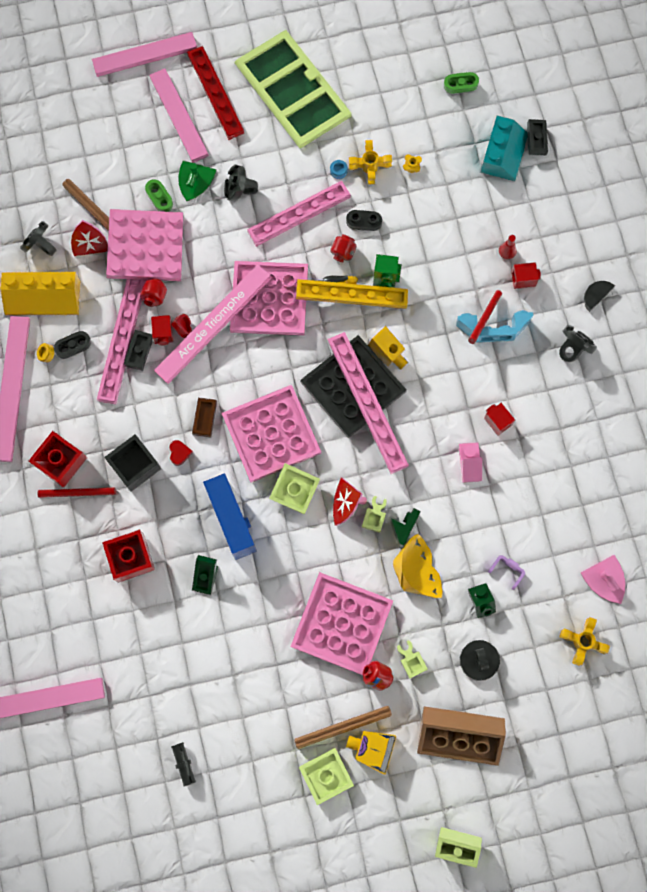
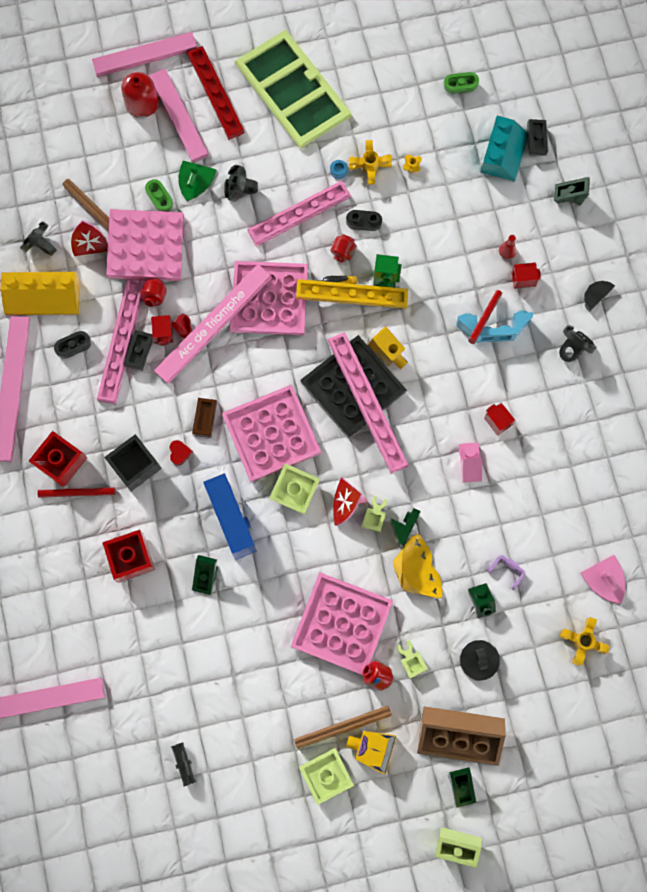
(45, 352): yellow tile -> none
(139, 94): none -> red cylinder
(462, 787): none -> dark green slope
(572, 190): none -> dark green slope

